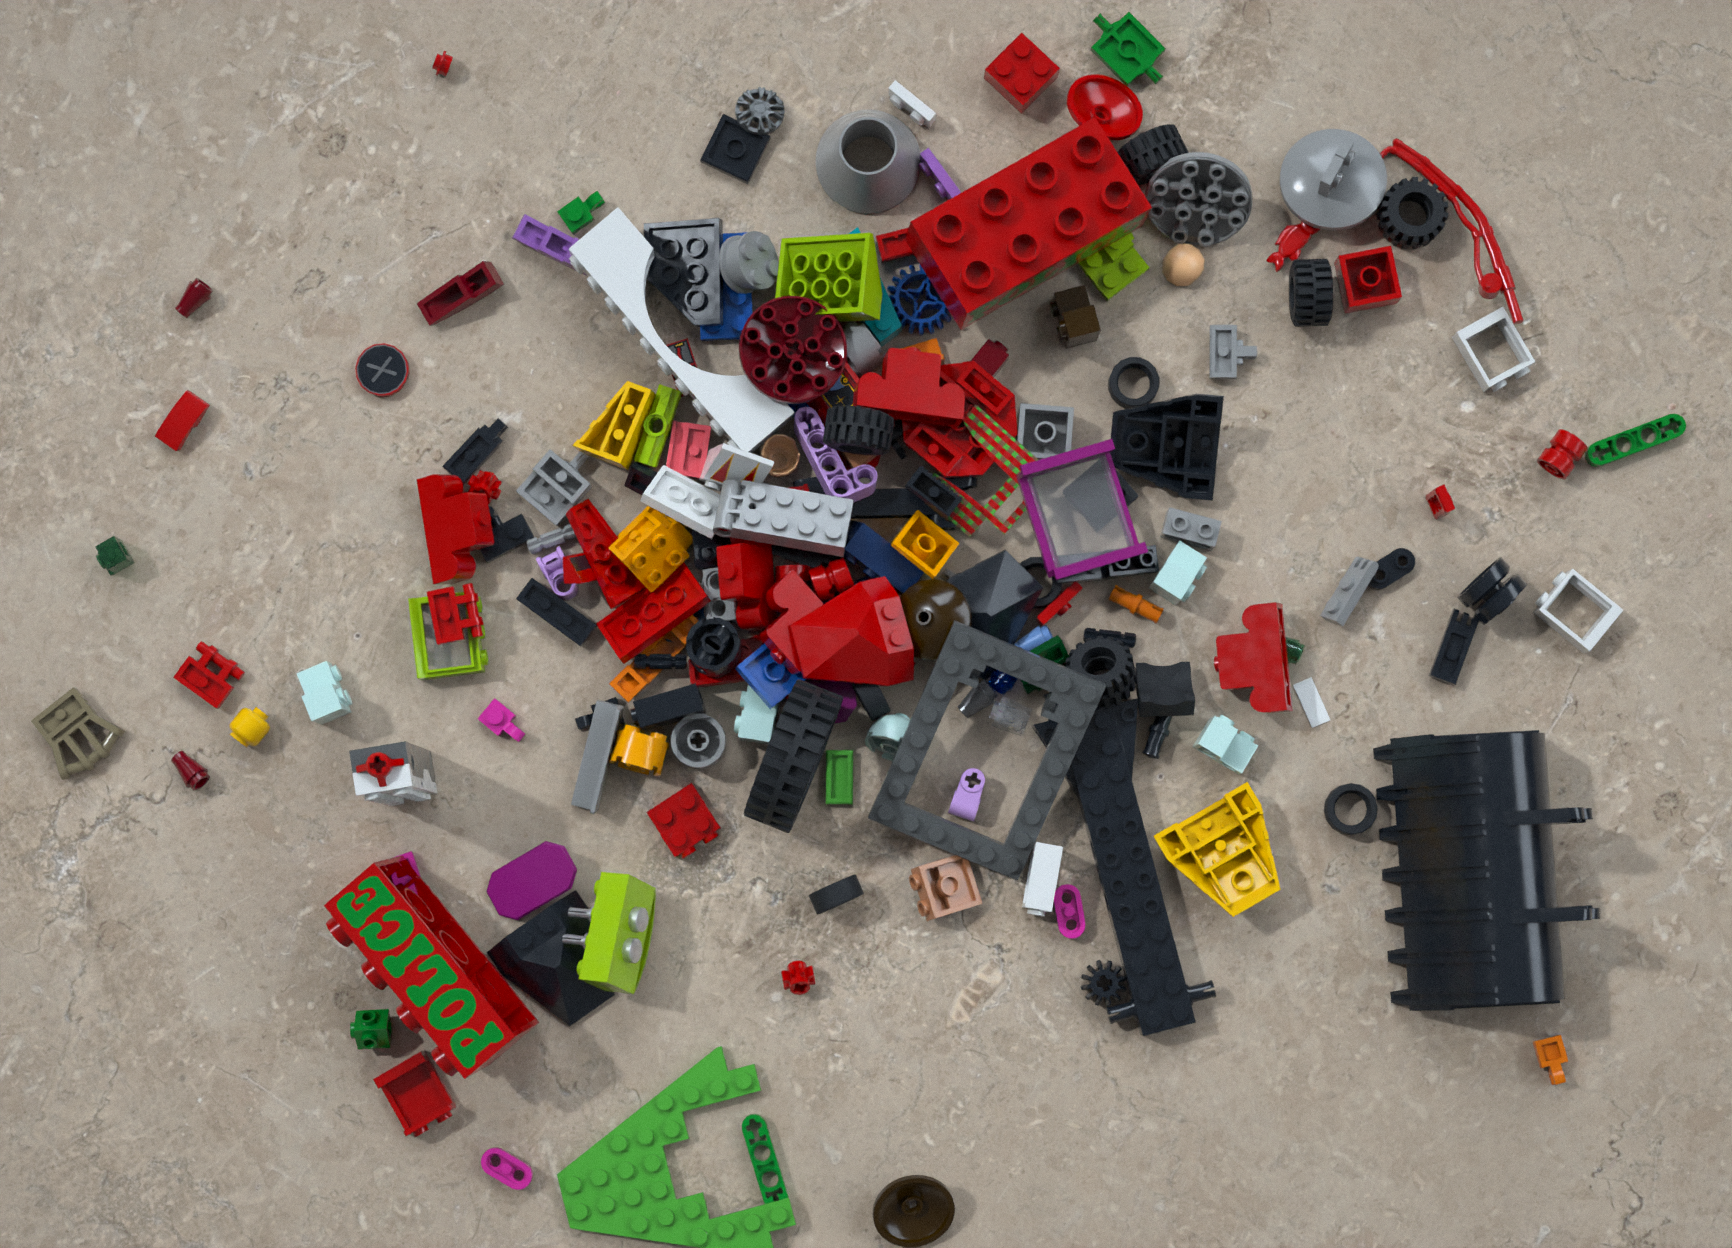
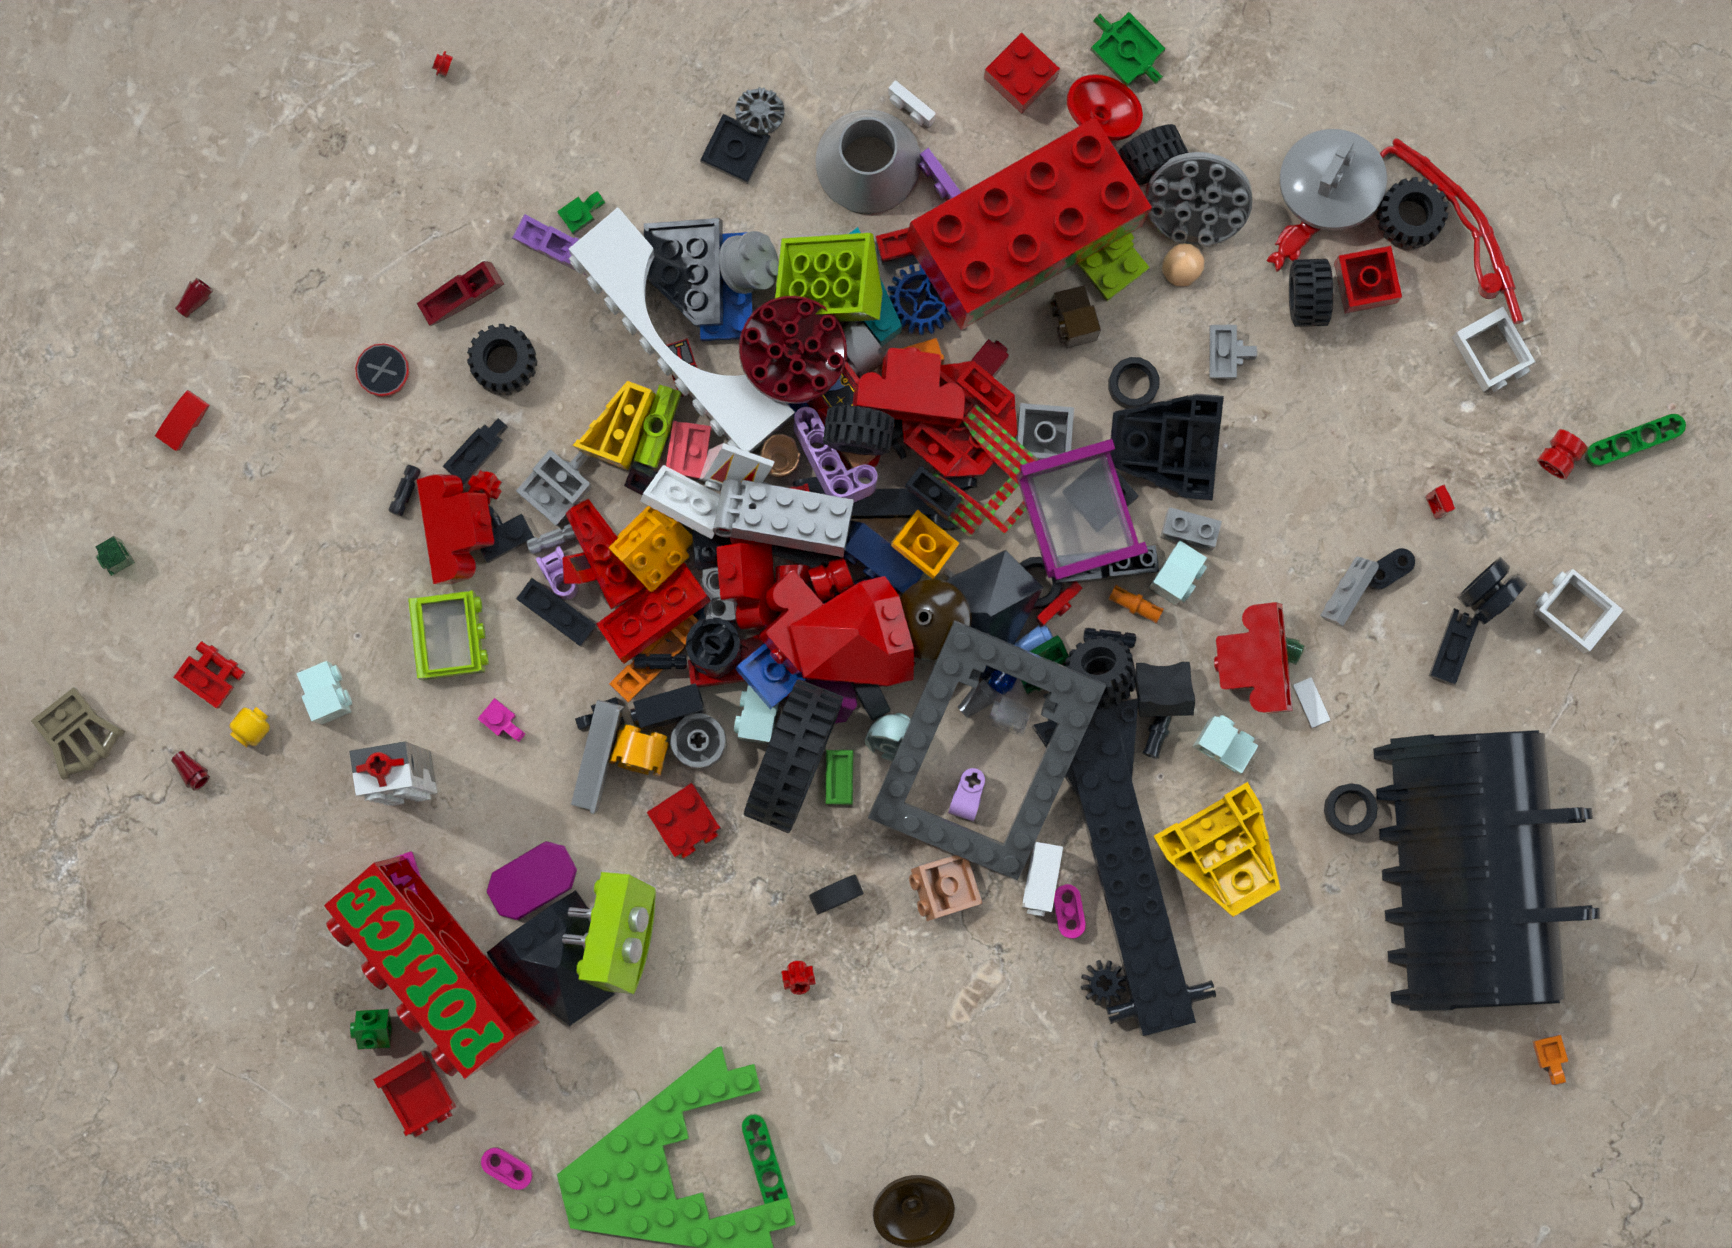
(404, 490): none -> black axle
(446, 614): red plate -> none
(489, 341): none -> black tyre

